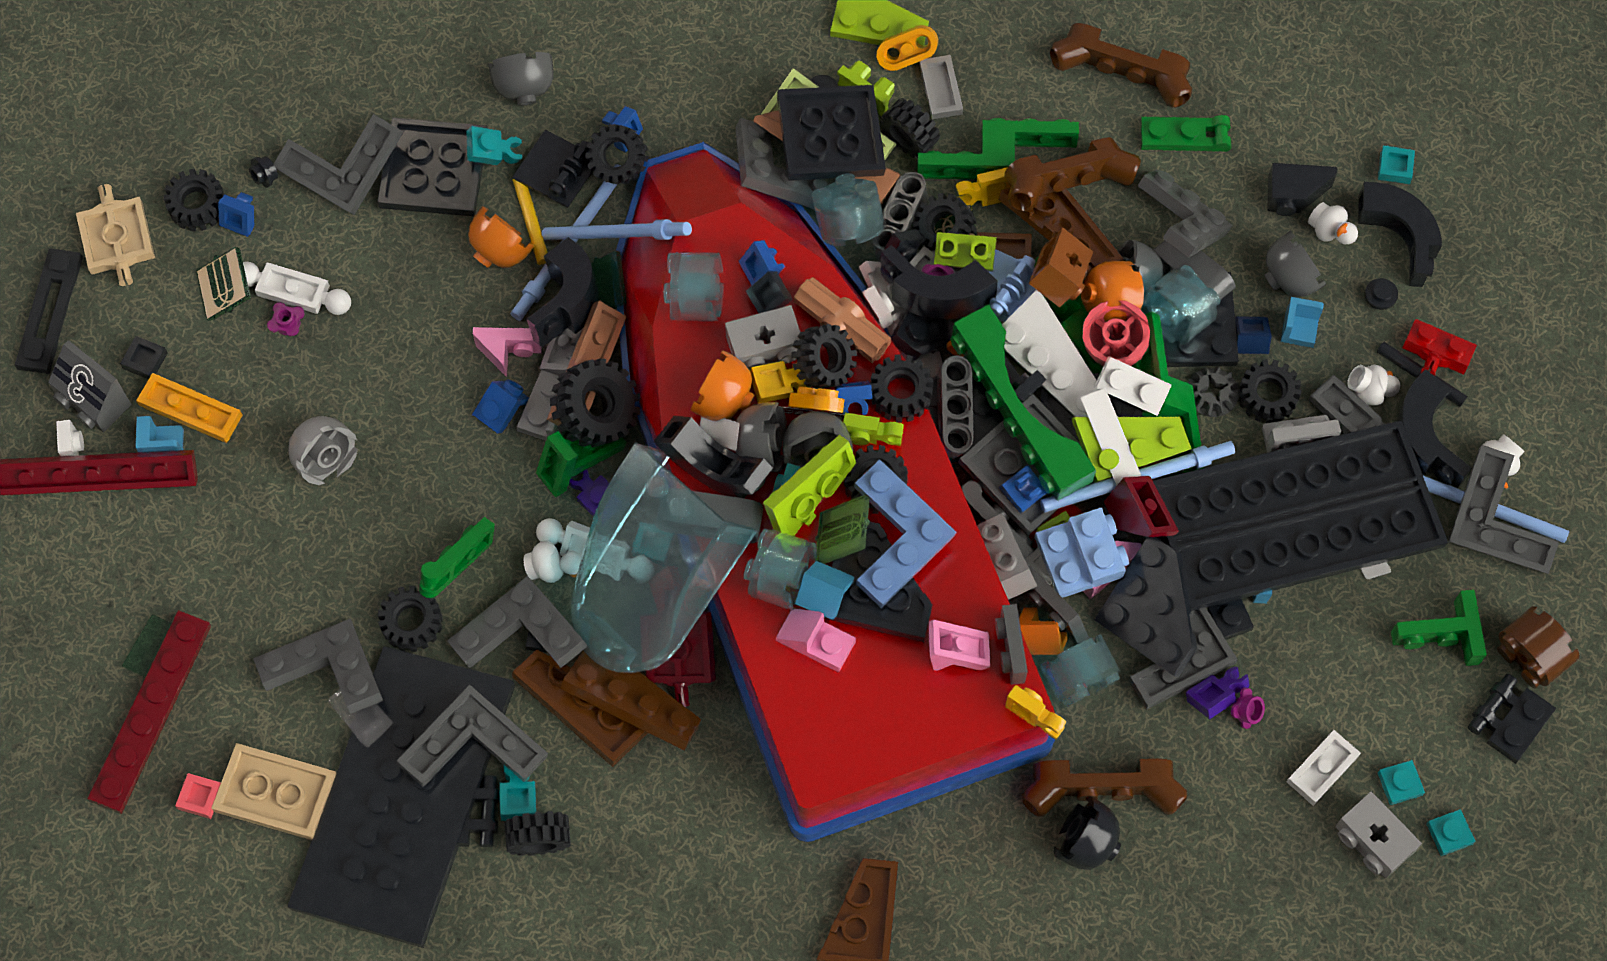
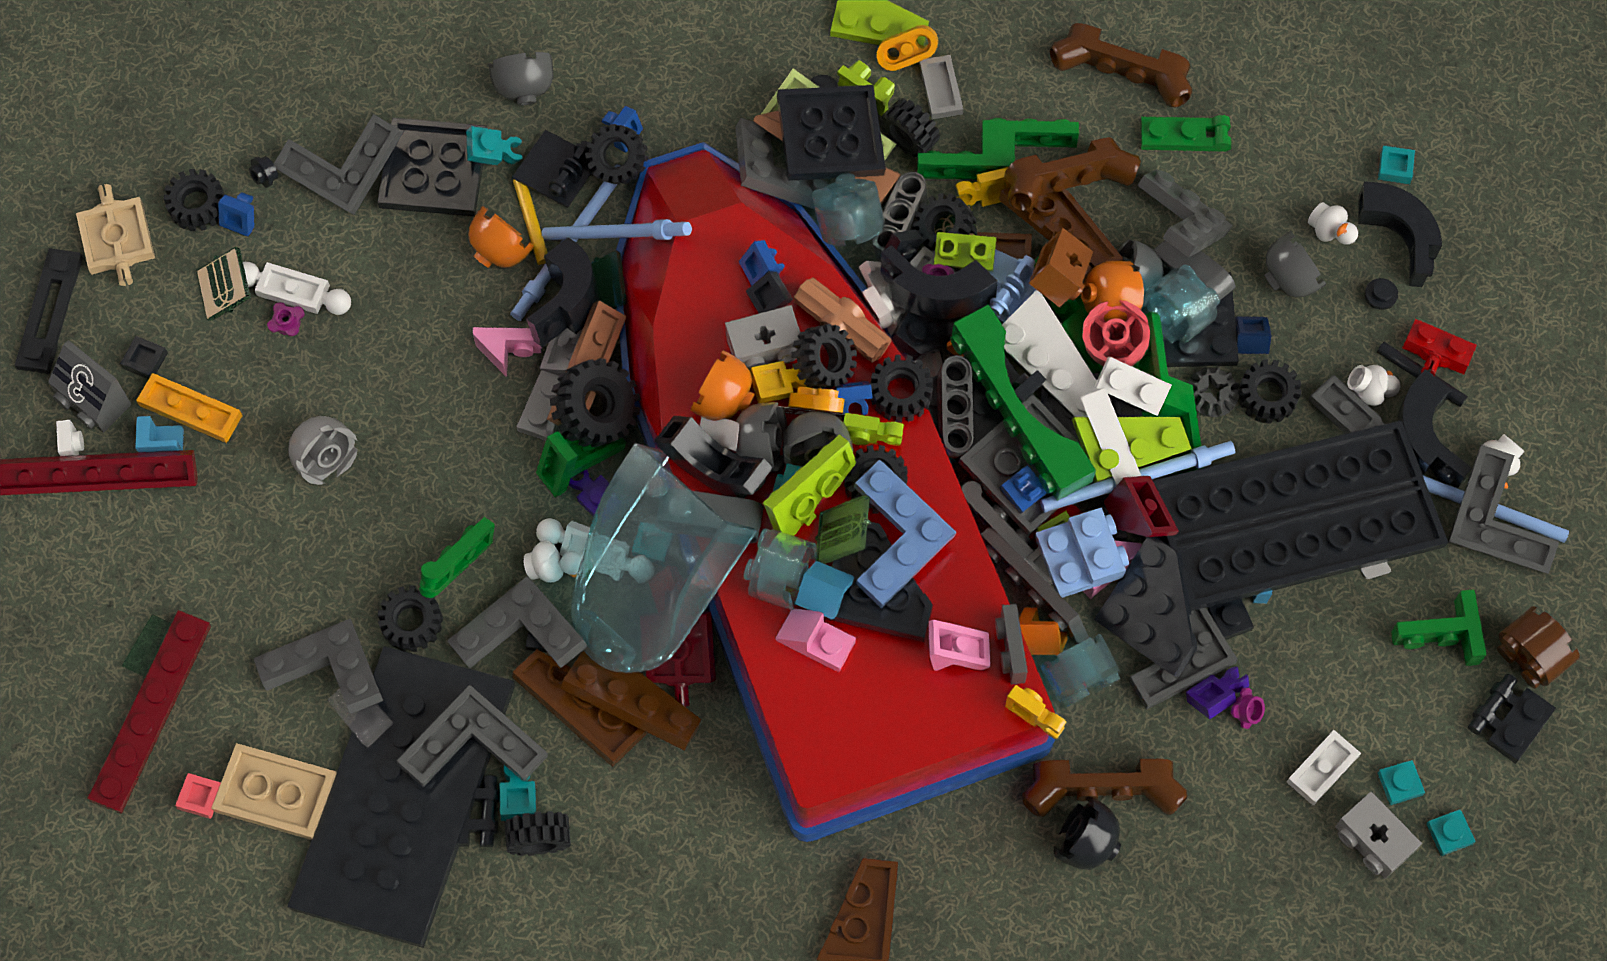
(500, 404): blue bracket -> none
(694, 286): clear light blue brick -> none
(1006, 556): light grey brick -> none
(1297, 186): black slope -> none
(1298, 432): light grey bracket -> none
(1301, 322): dark azure panel -> none

